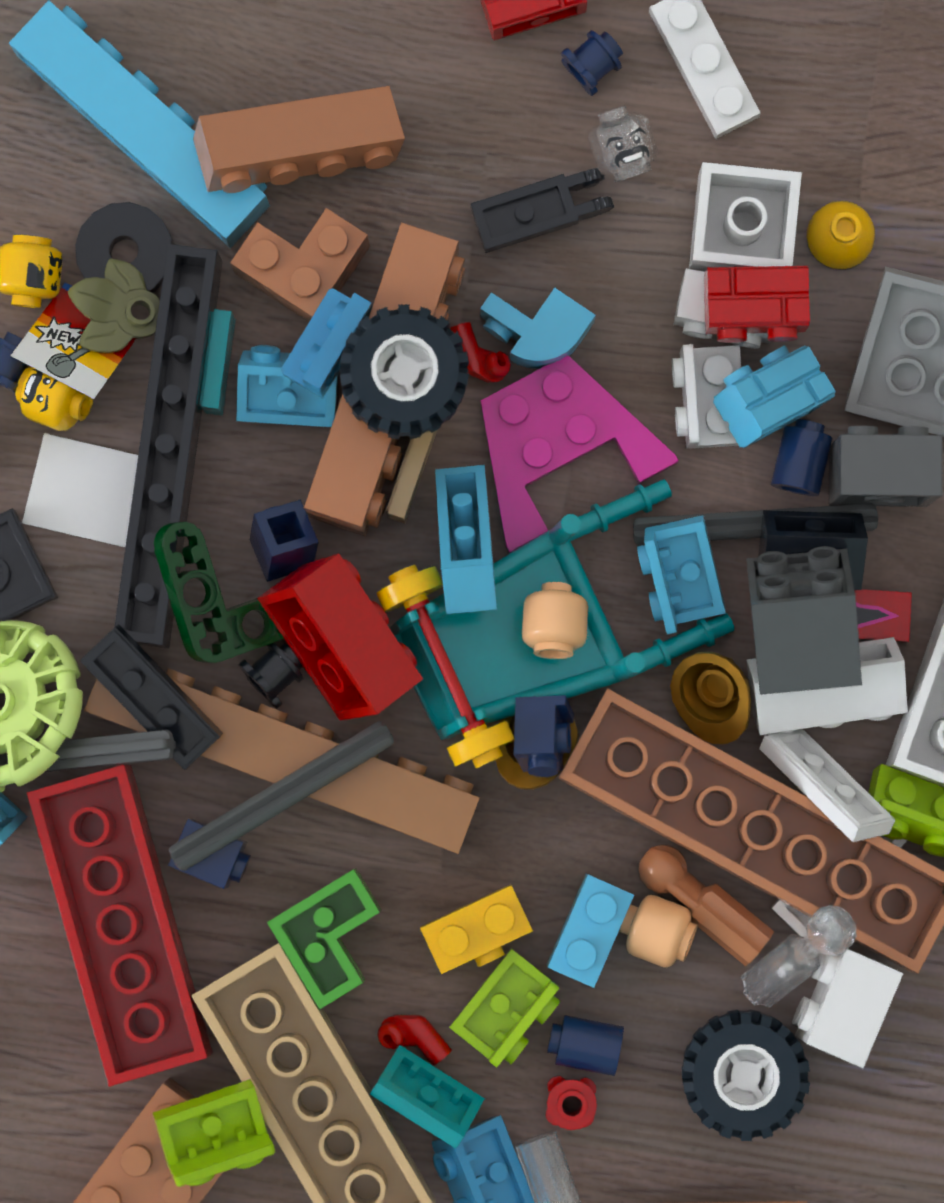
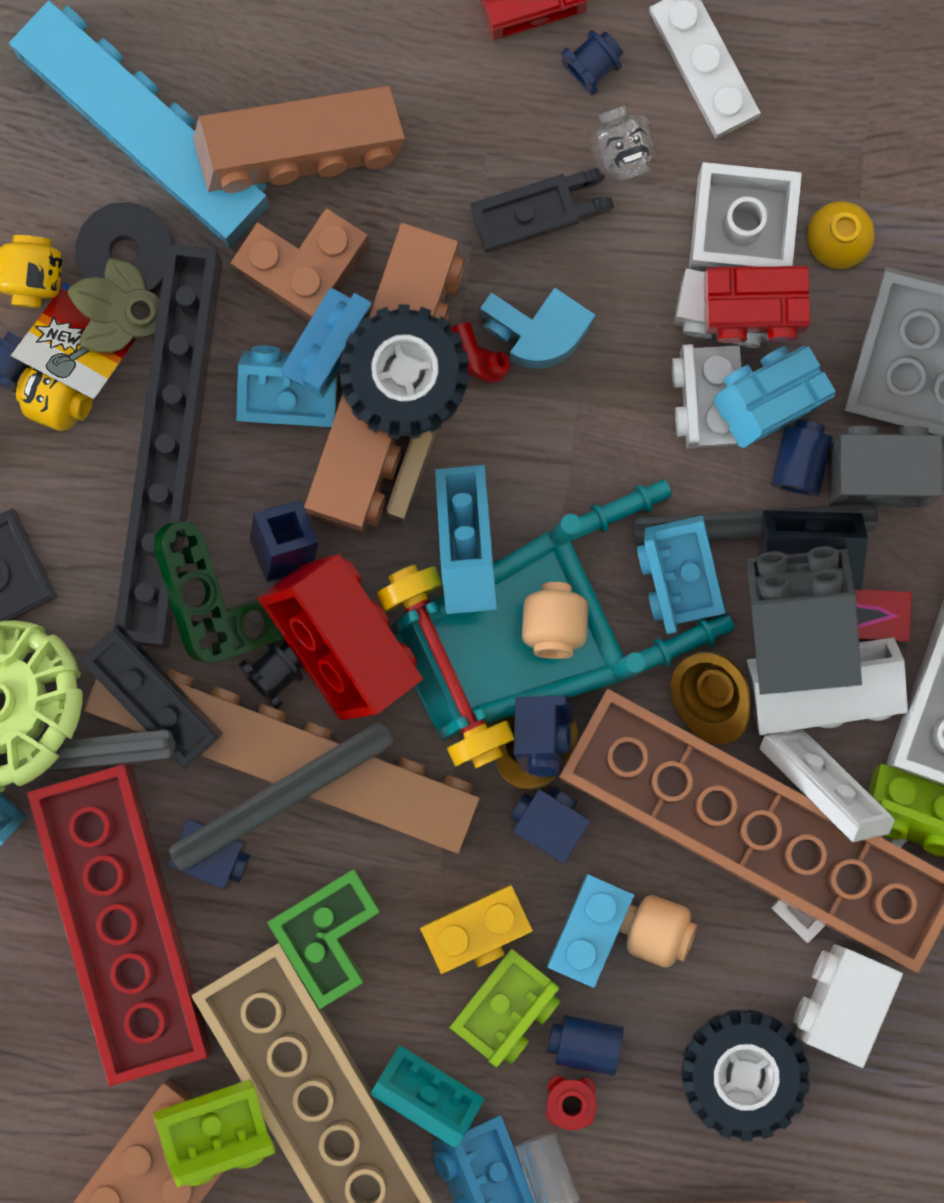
(82, 490): white sticker -> none
(217, 362): teal tile -> none
(413, 1031): red arm -> none
(549, 822): none -> dark blue brick
(550, 423): dark pink wing -> none
(711, 907): nougat piece -> none
(796, 958): clear piece -> none

